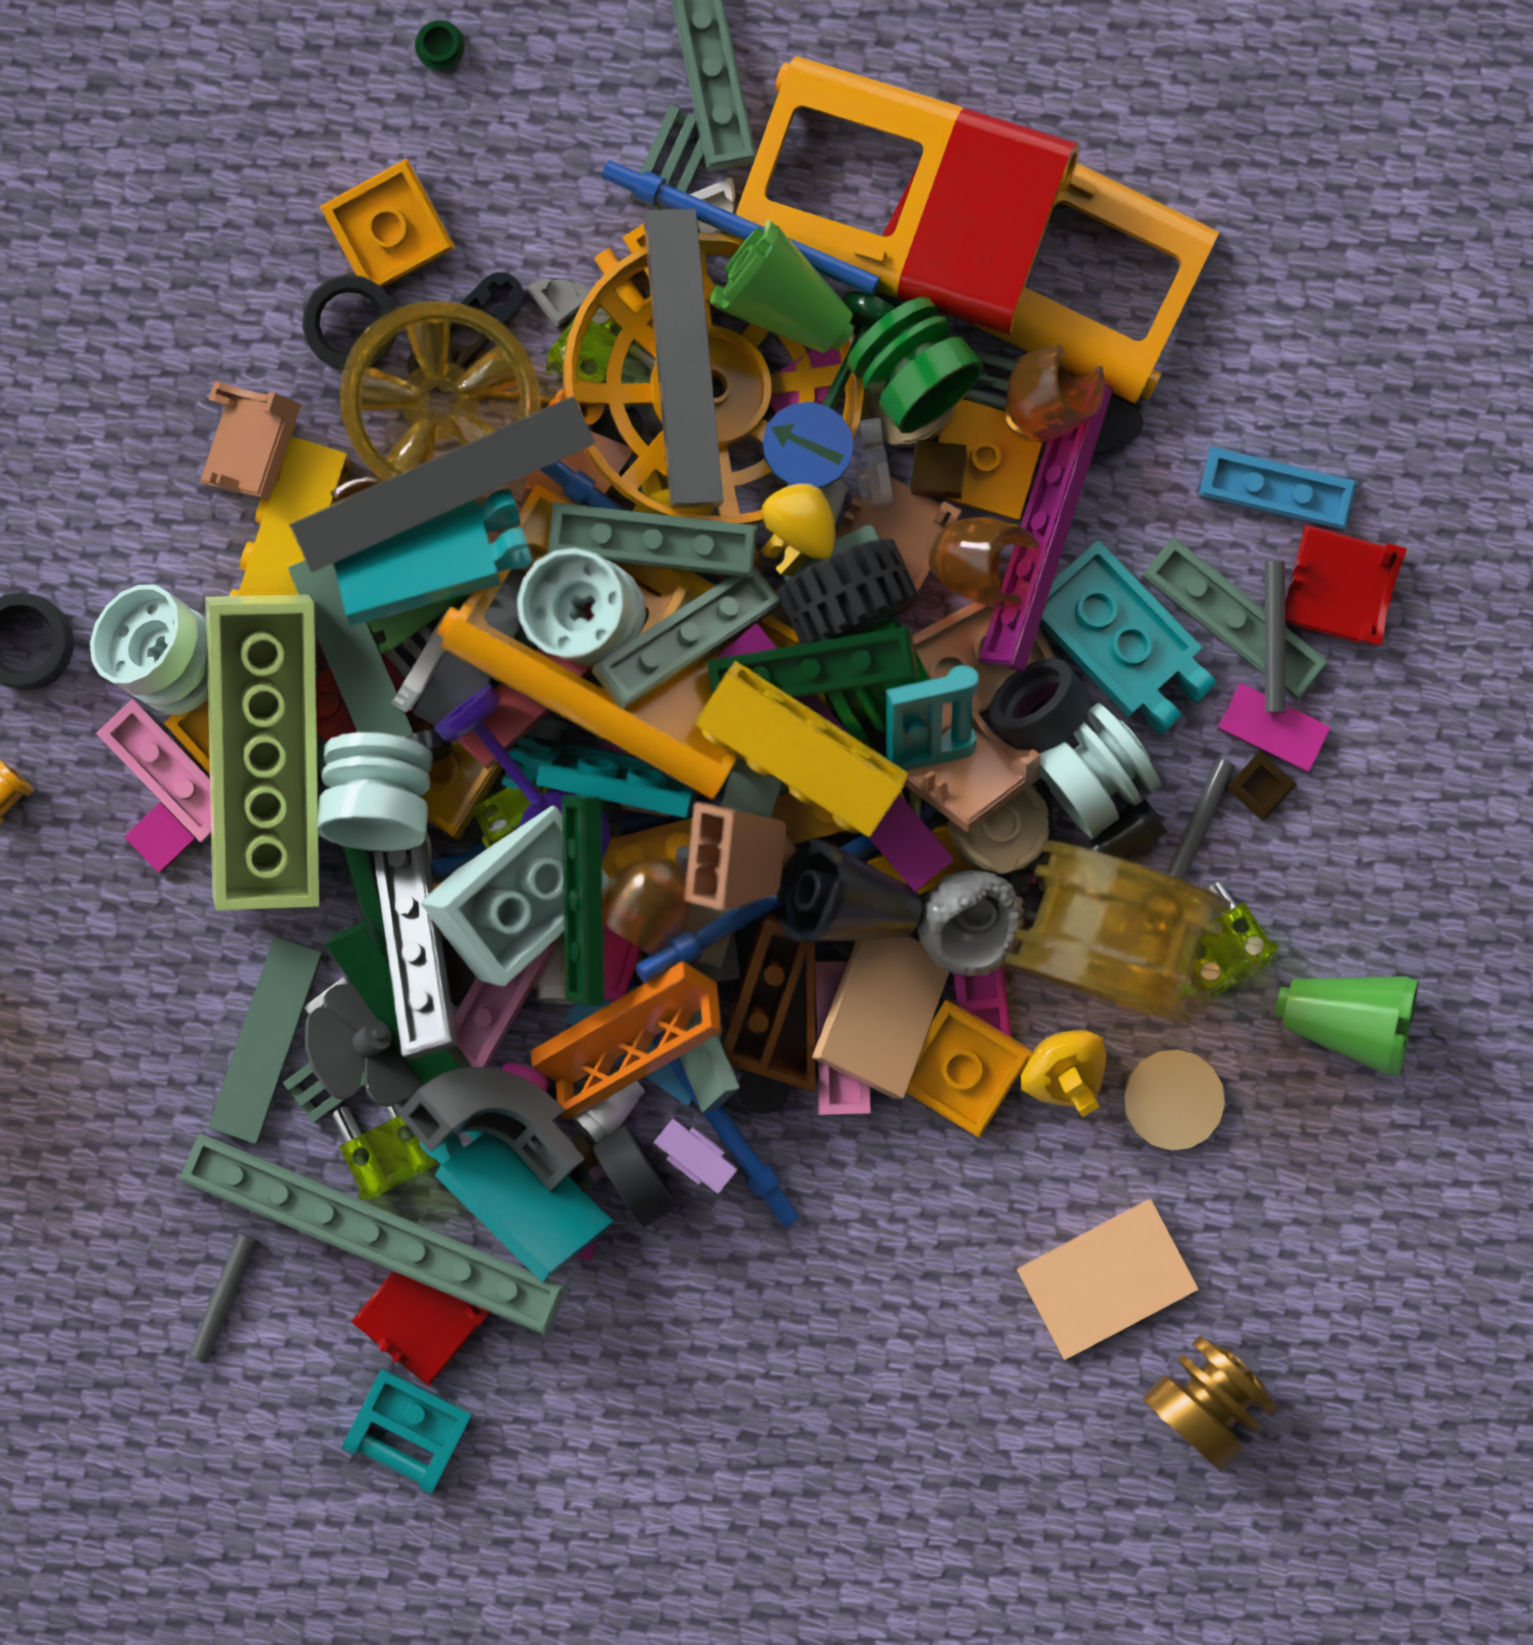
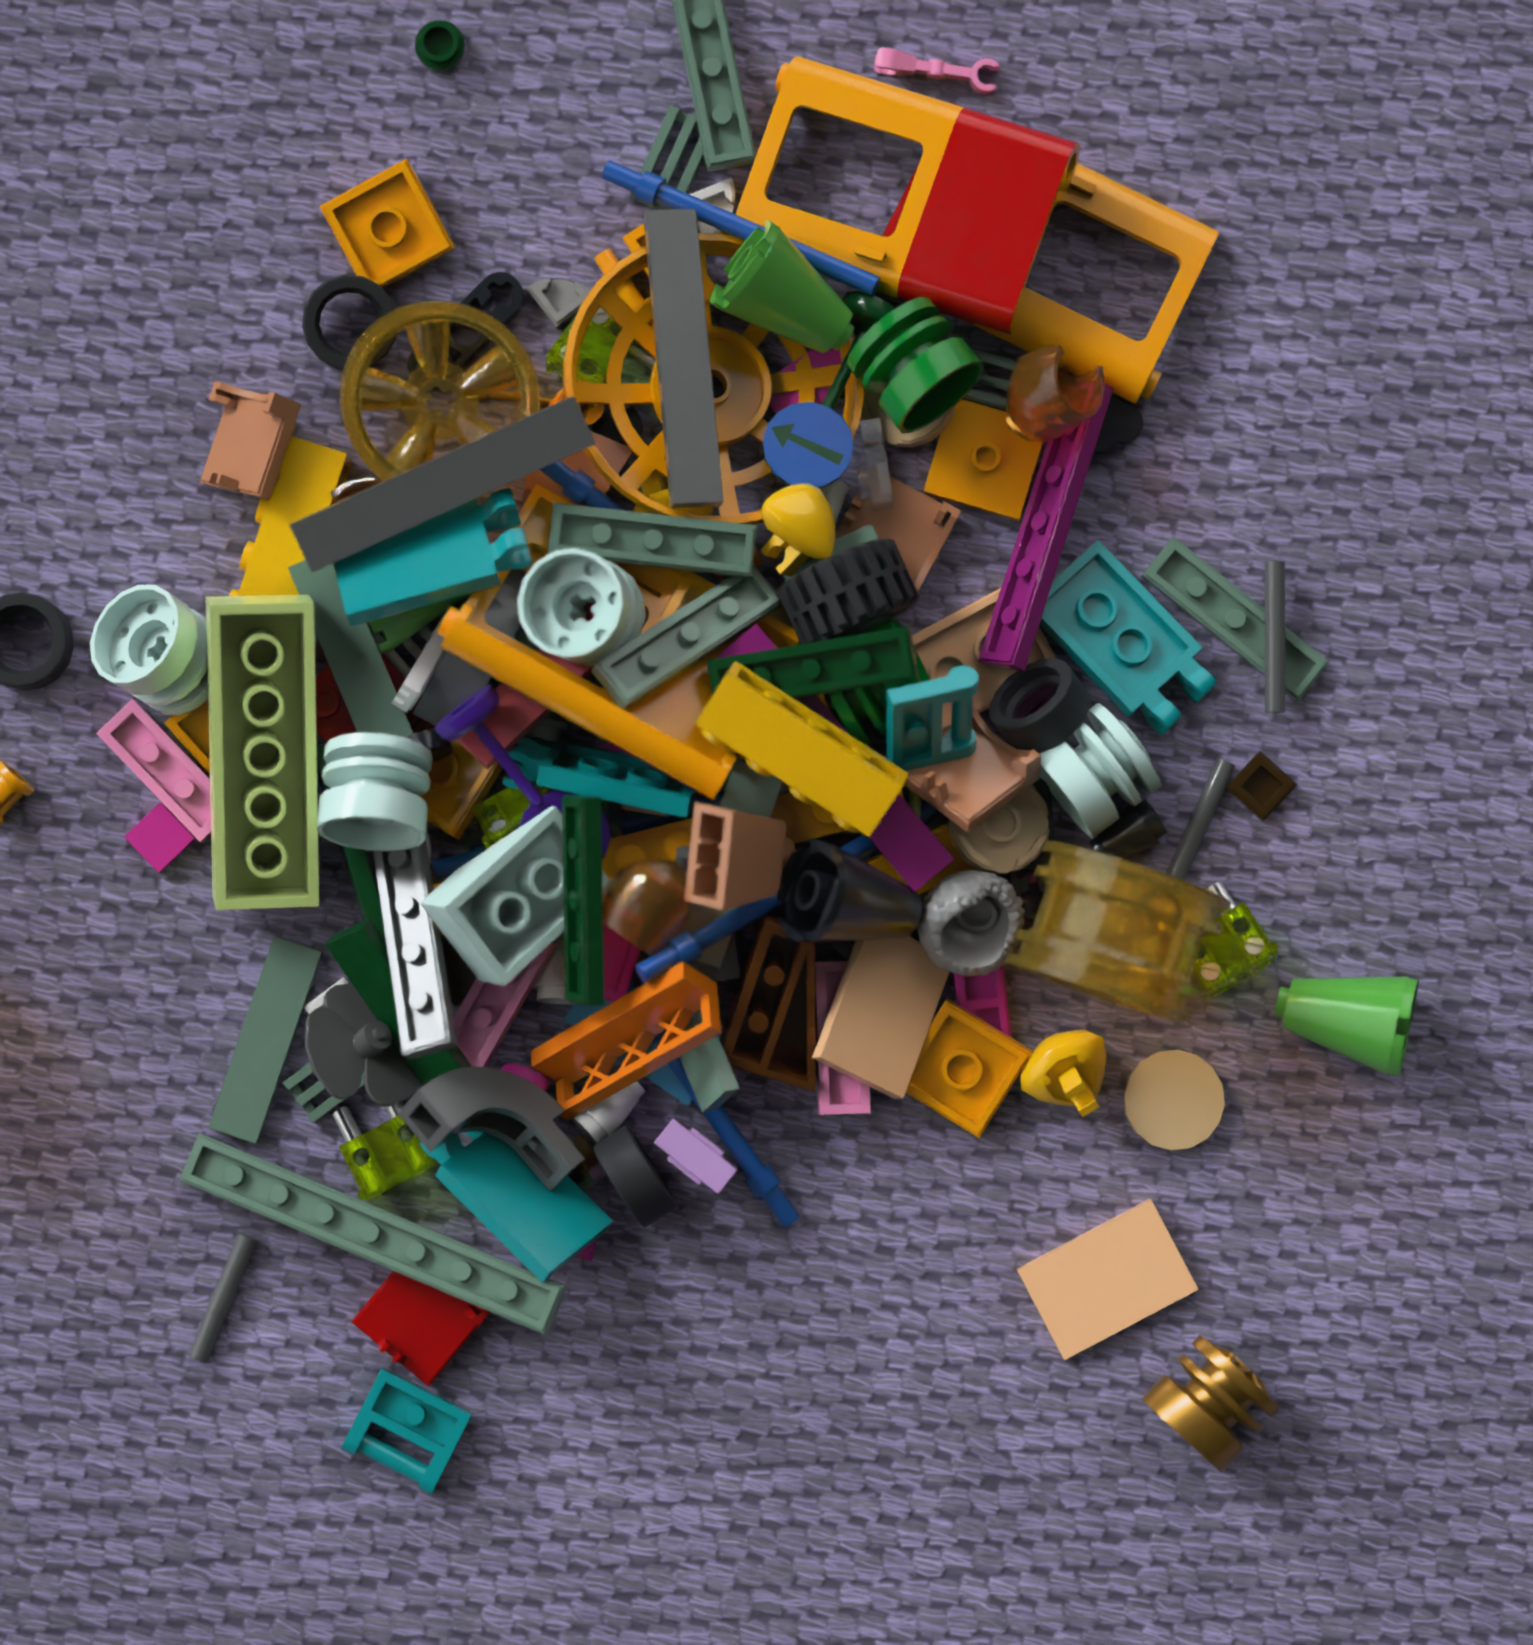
(762, 1093): black tile -> none
(897, 63): none -> bright pink piece
(939, 469): dark brown tile -> none
(968, 558): clear orange piece -> none
(1277, 488): dark azure tile -> none
(1286, 736): dark pink tile -> none
(1342, 586): red piece -> none

